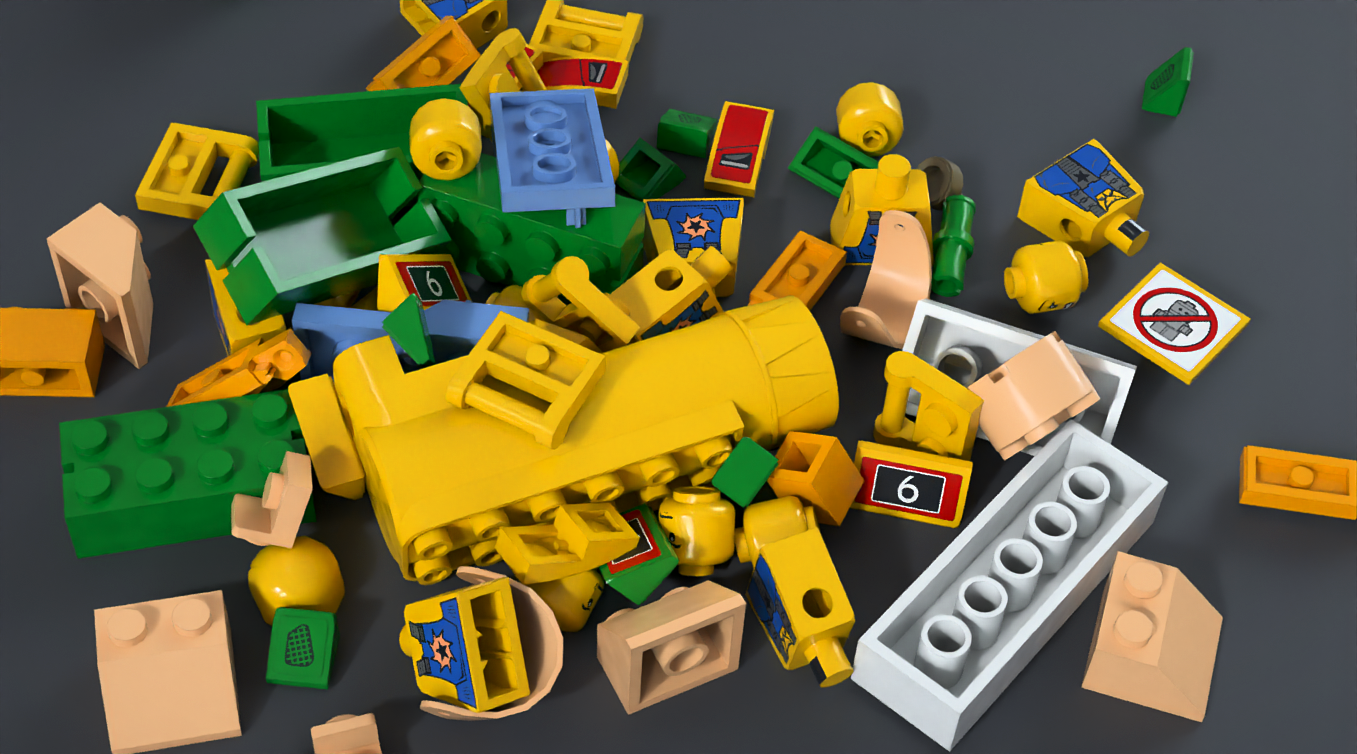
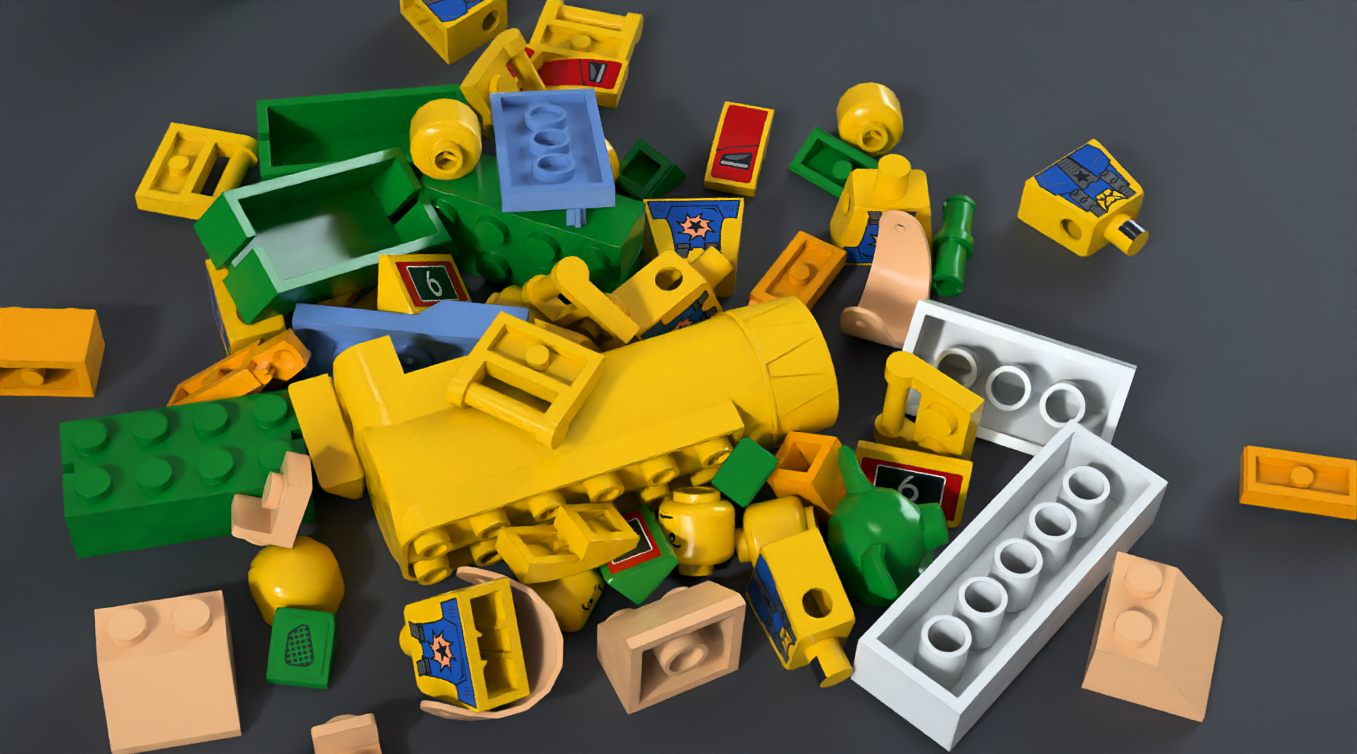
(105, 271): light nougat slope -> none
(410, 330): green slope -> none
(431, 60): light orange hinge -> none
(685, 133): green slope -> none
(880, 537): none -> green piece
(943, 180): dark tan tile -> none
(1032, 395): light nougat brick -> none
(1046, 277): yellow head -> none
(1168, 84): green slope -> none
(1174, 323): piece -> none

